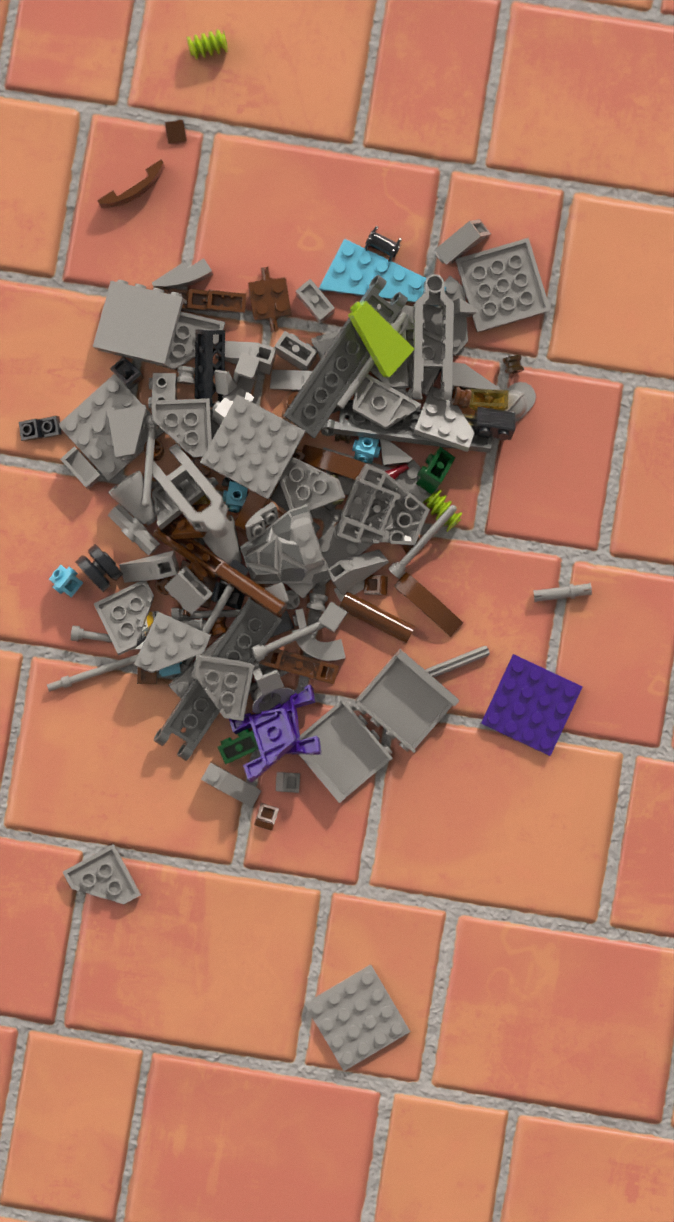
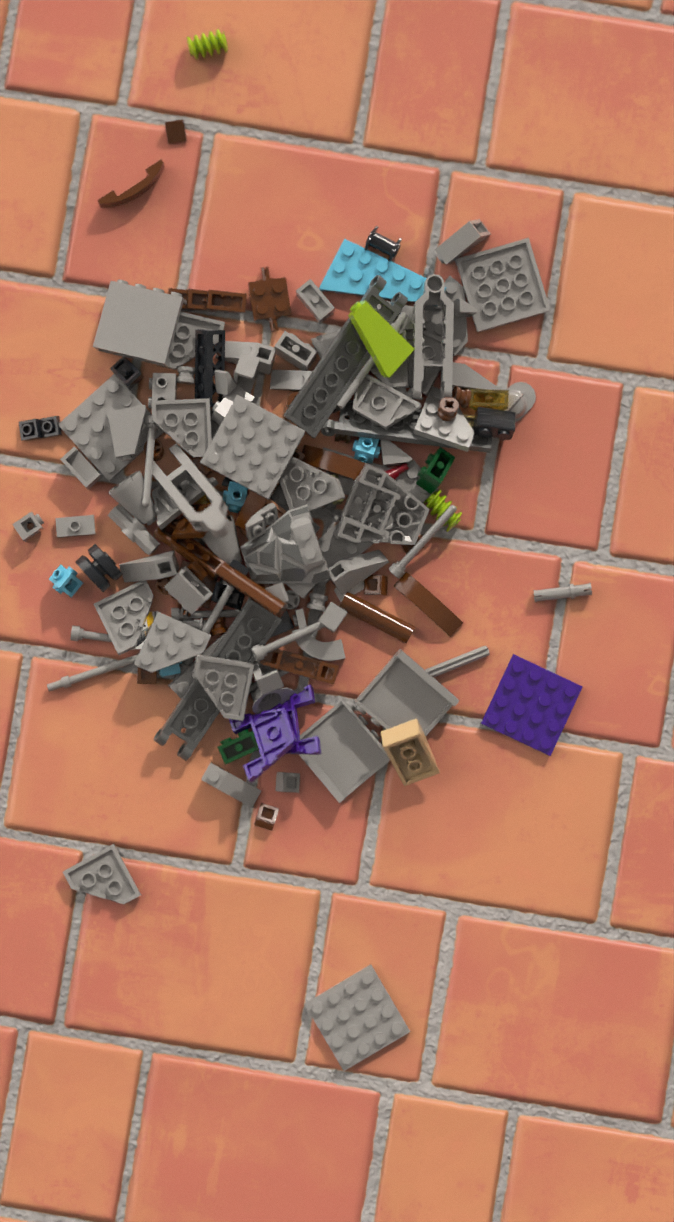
(21, 526): none -> light grey brick
(75, 526): none -> light grey plate
(183, 276): light grey slope -> none
(409, 752): none -> tan slope
(450, 412): none -> reddish brown wheel
(513, 364): dark brown wheel -> none

